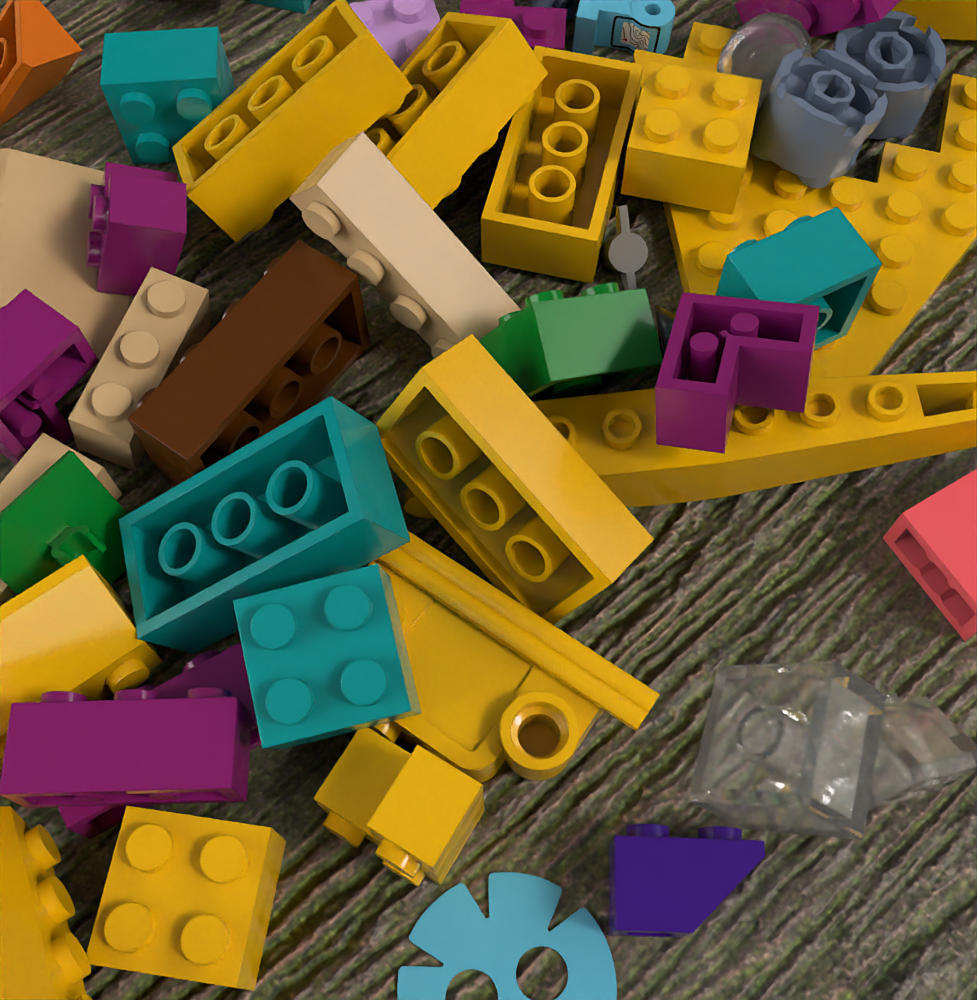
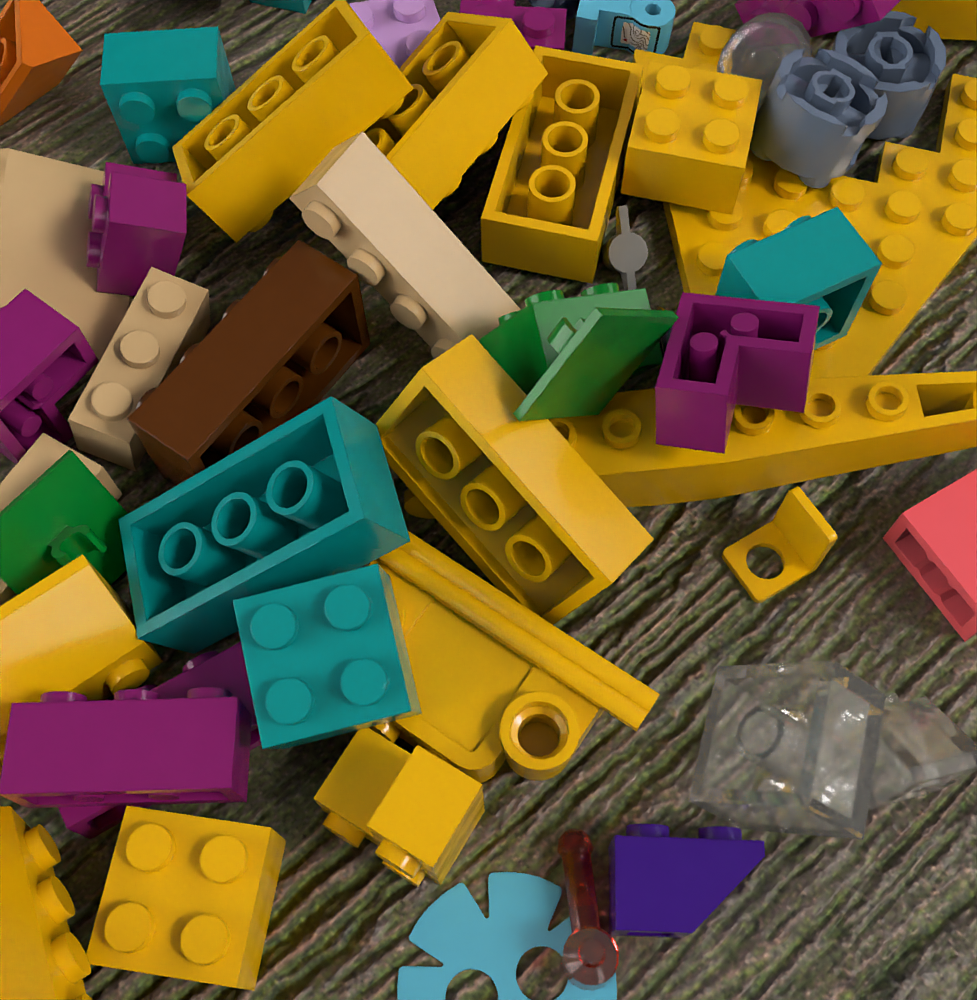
(589, 952): none -> clear red piece
(593, 361): none -> green piece
(795, 534): none -> yellow bracket

